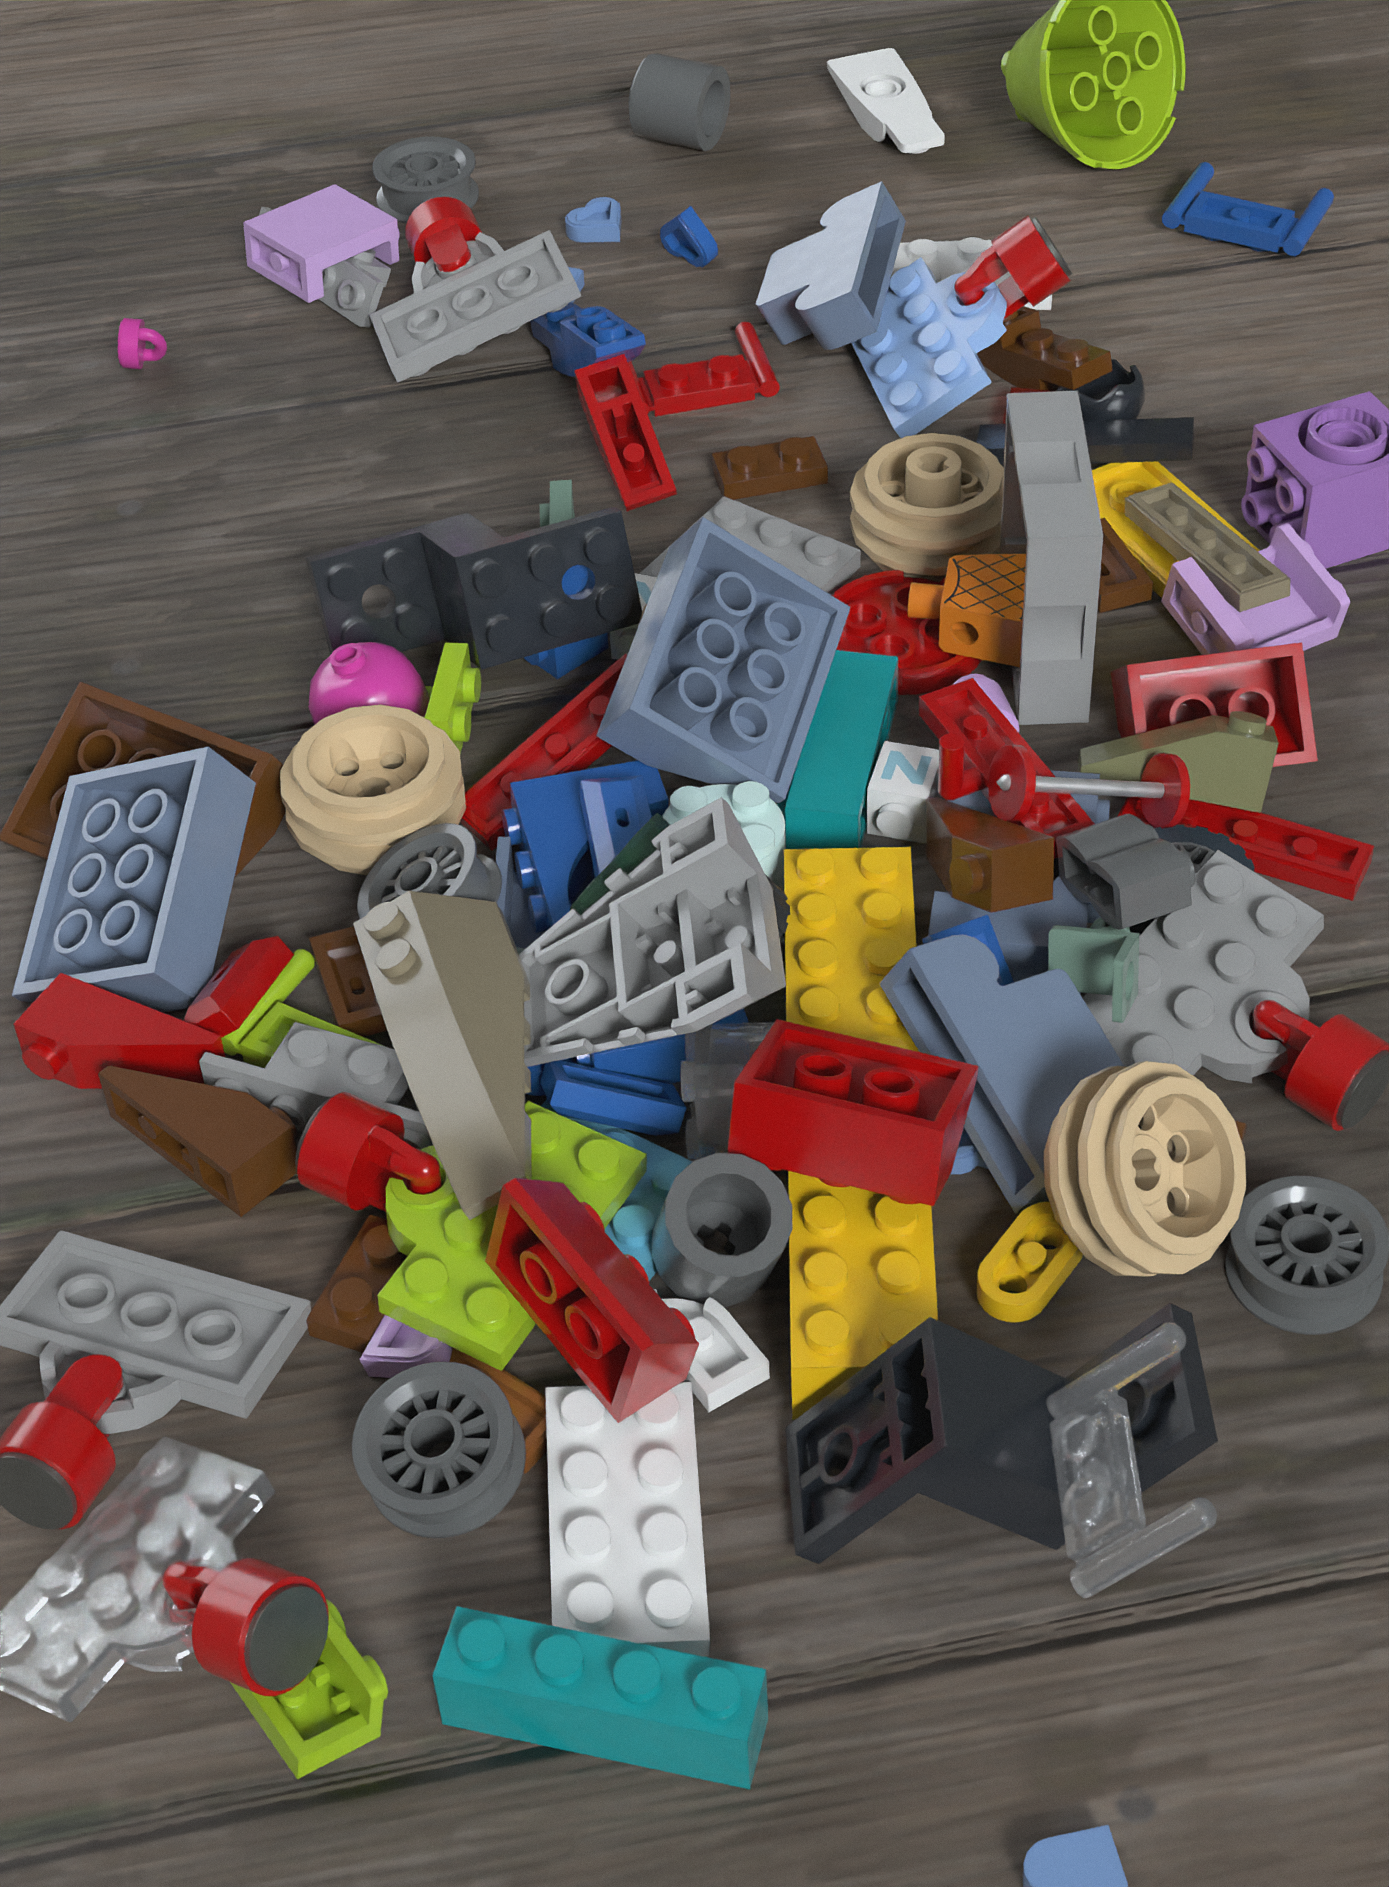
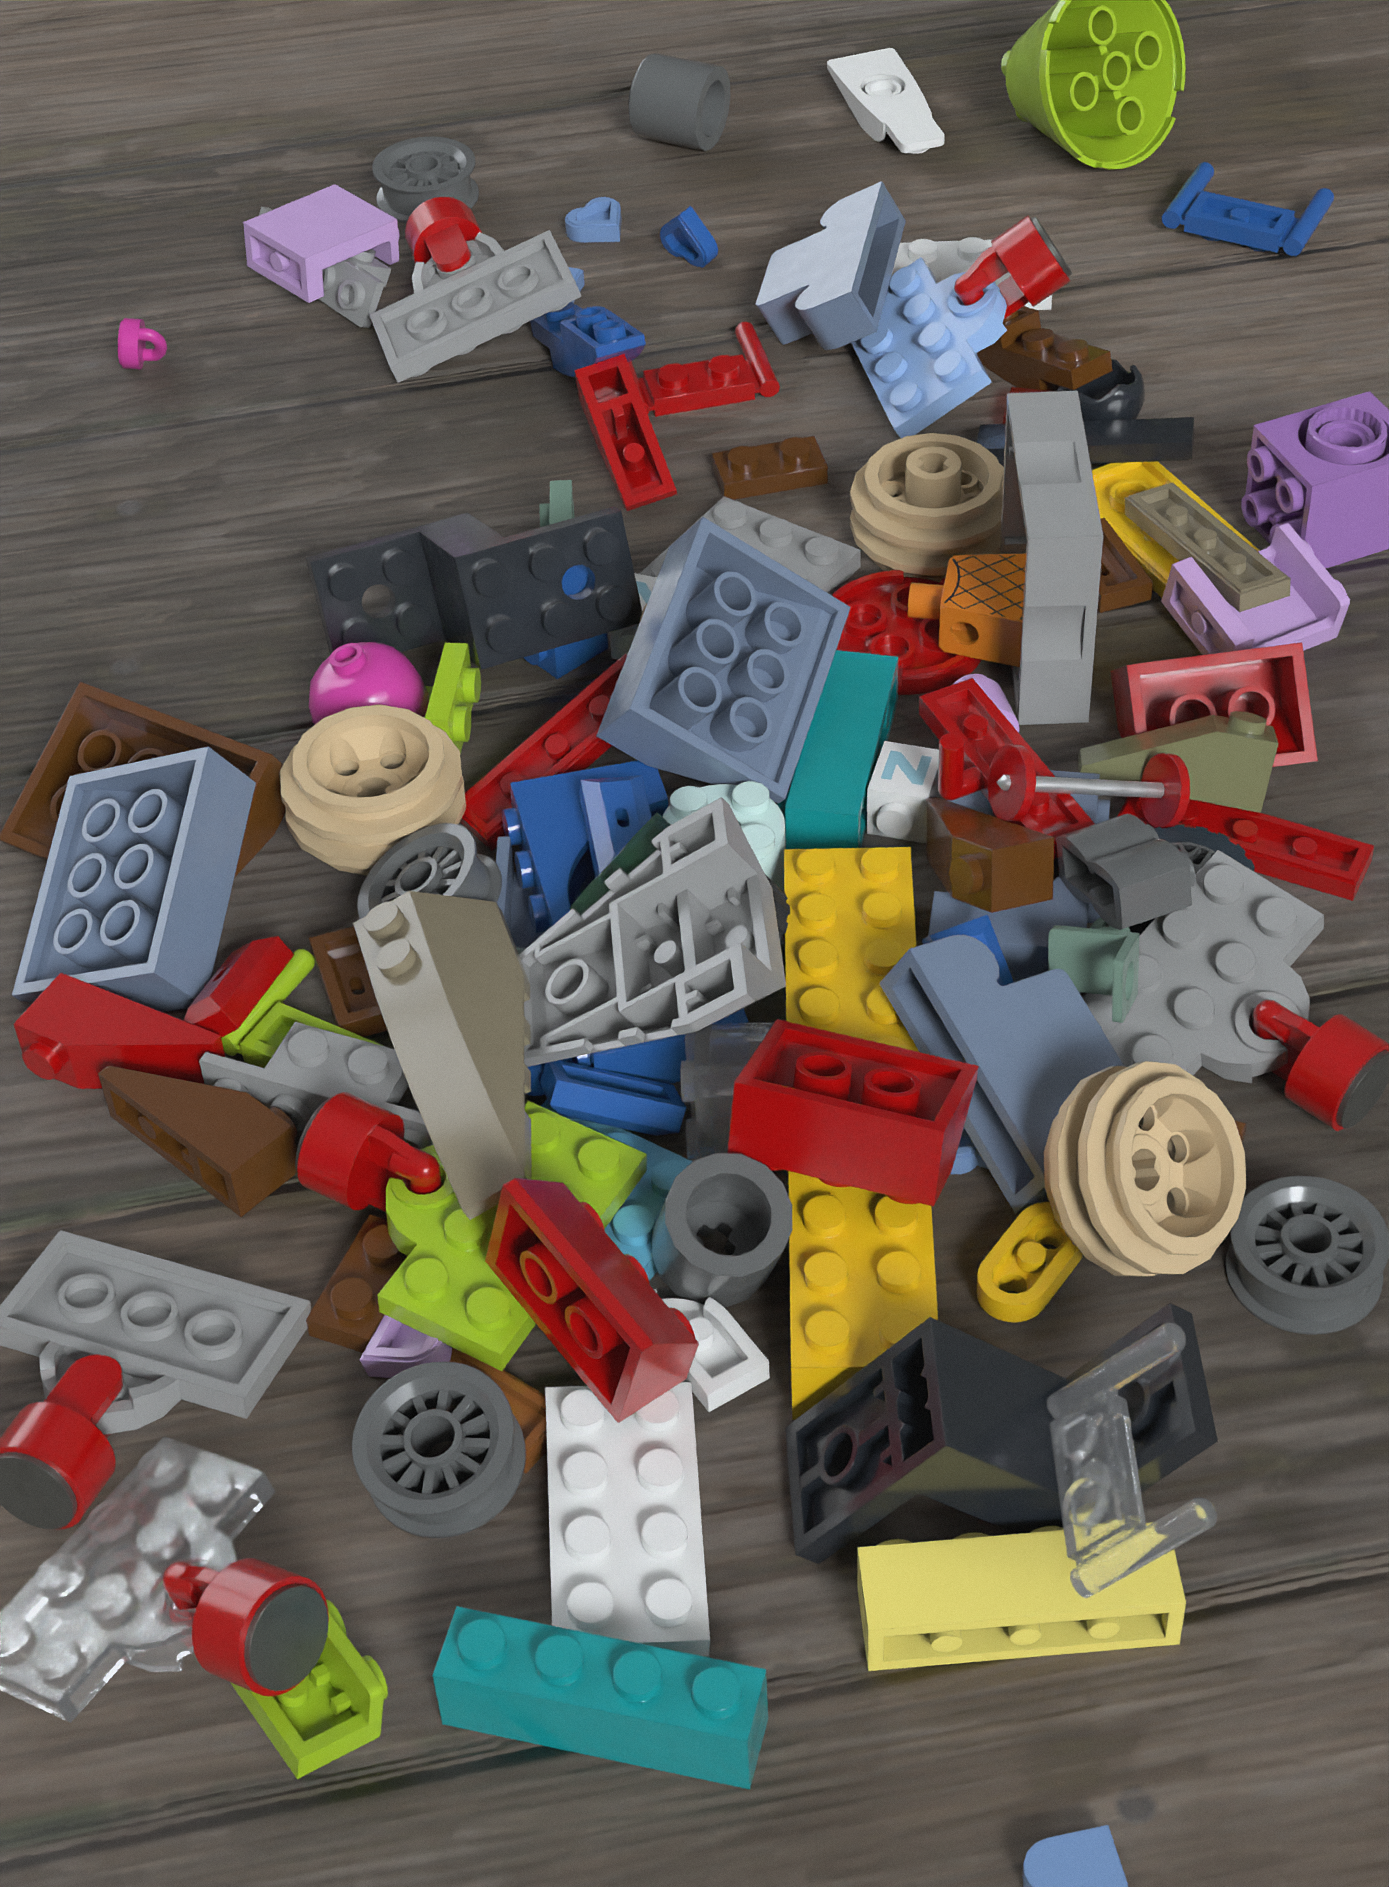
(1004, 1601): none -> light yellow brick

